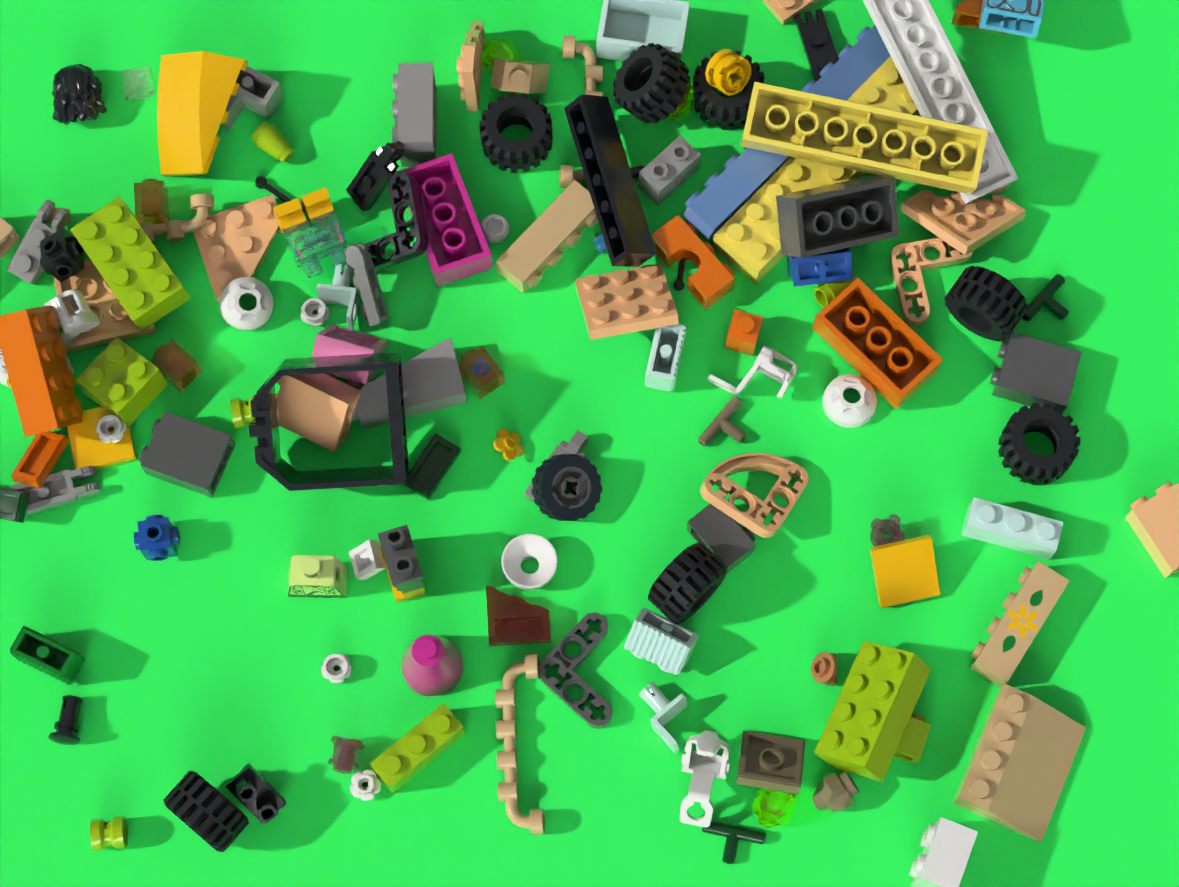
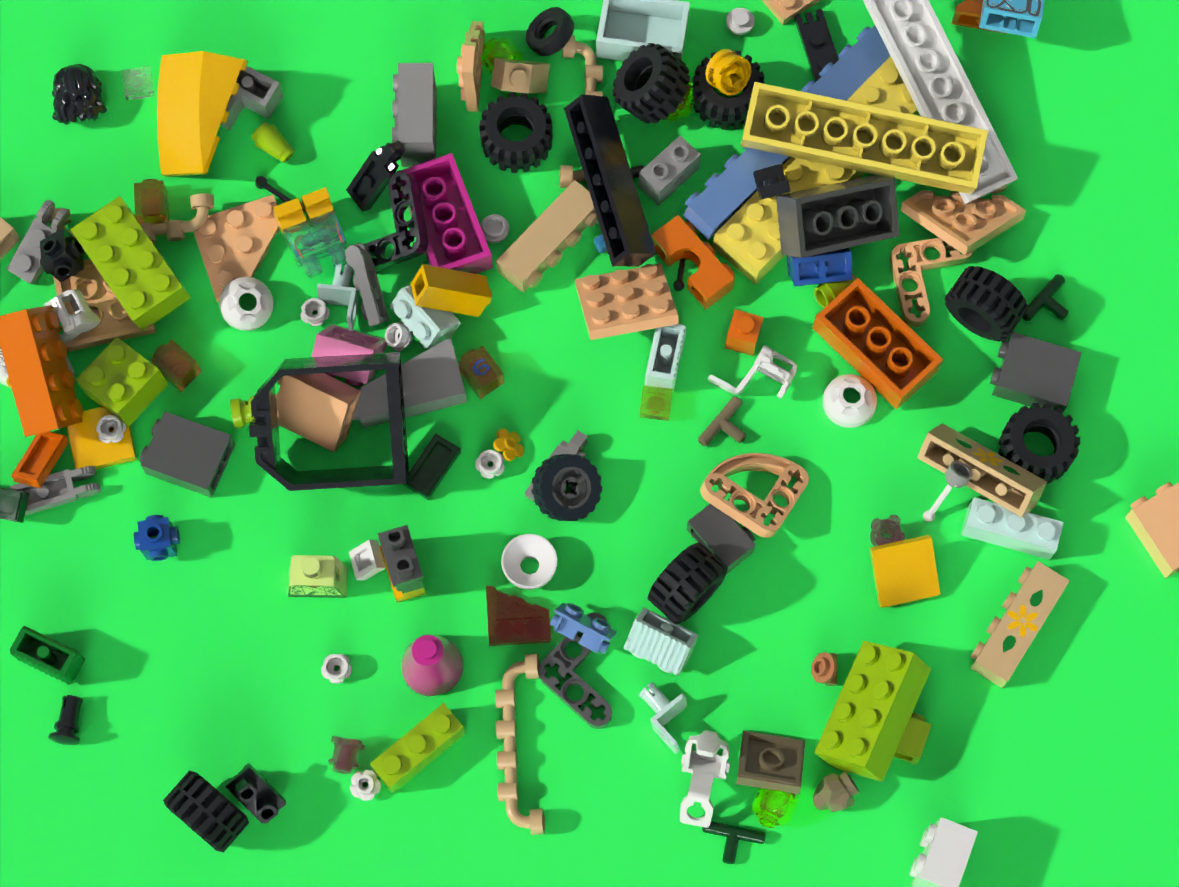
(109, 833): lime wheel -> none
(398, 336): none -> white plate
(427, 324): none -> light aqua brick
(451, 290): none -> yellow brick
(486, 457): none -> white plate
(540, 26): none -> black tyre
(594, 630): none -> medium blue hinge
(655, 403): none -> clear yellow plate
(740, 21): none -> white plate
(771, 182): none -> black bracket
(956, 476): none -> light grey hinge
(992, 474): none -> tan brick
(1020, 763): tan slope -> none

